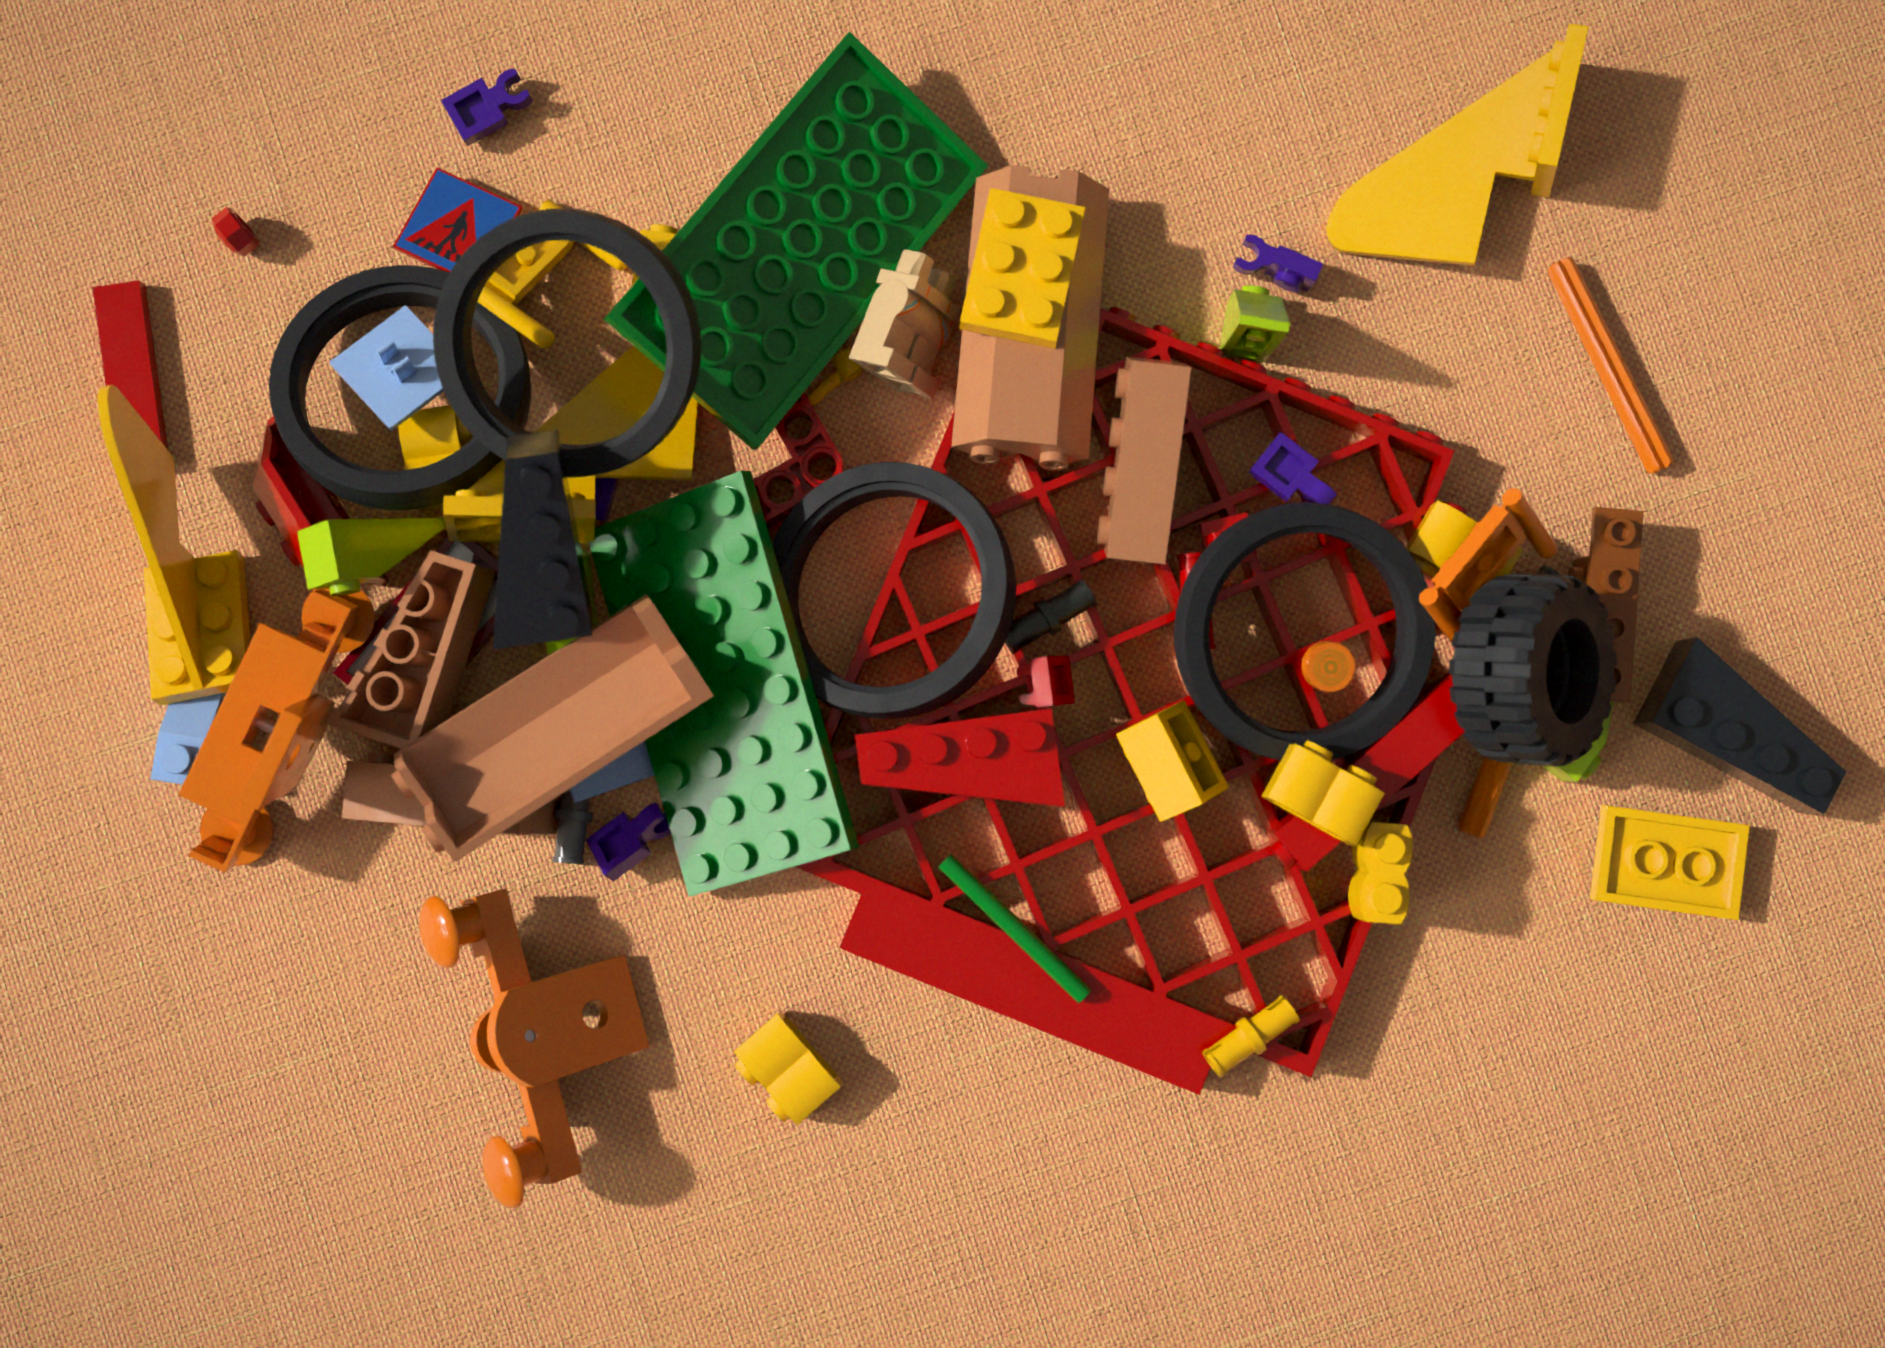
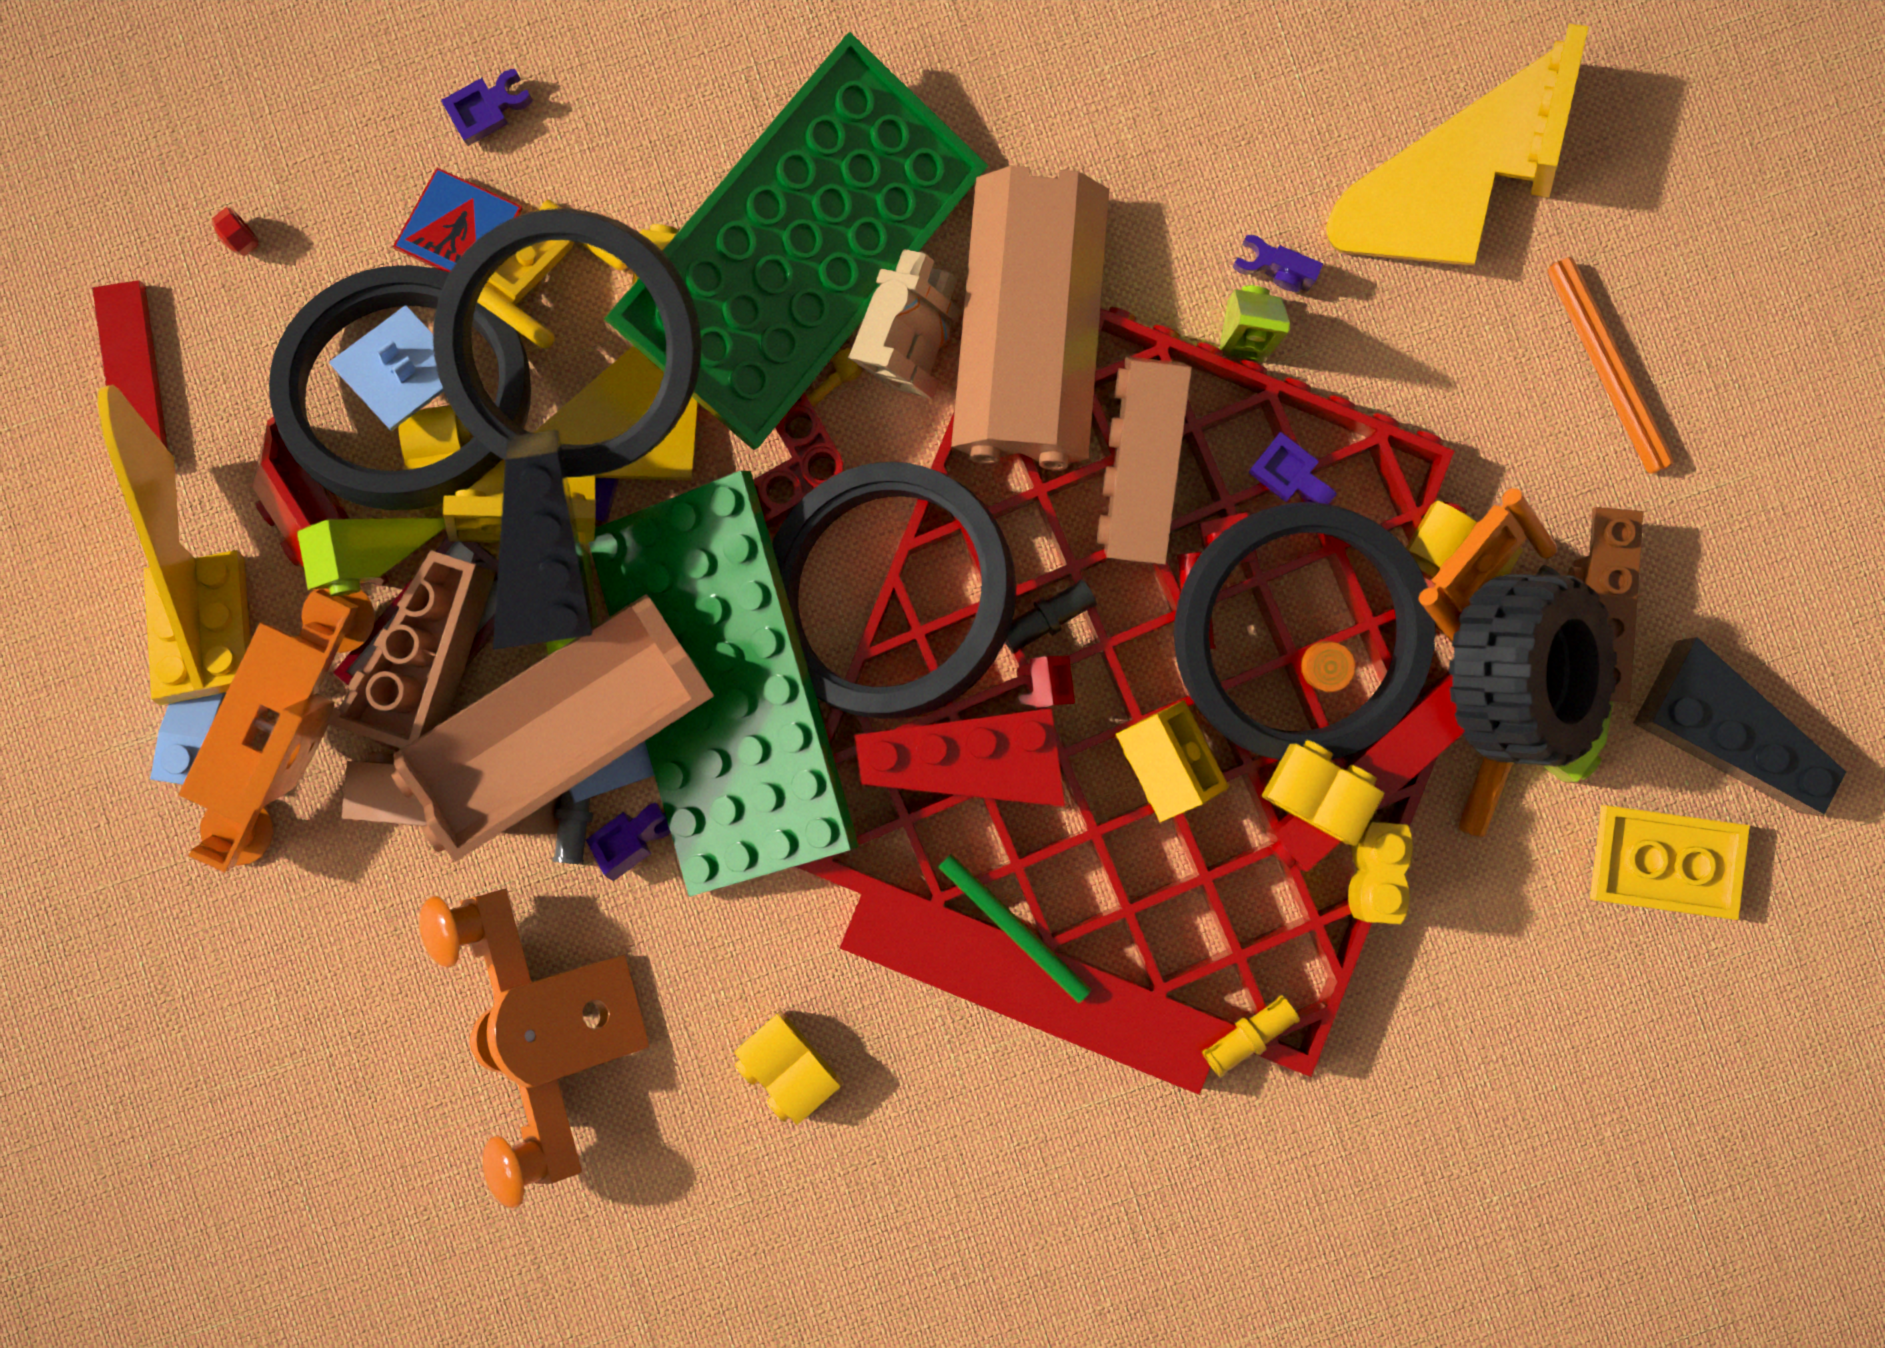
(1022, 268): yellow plate -> none

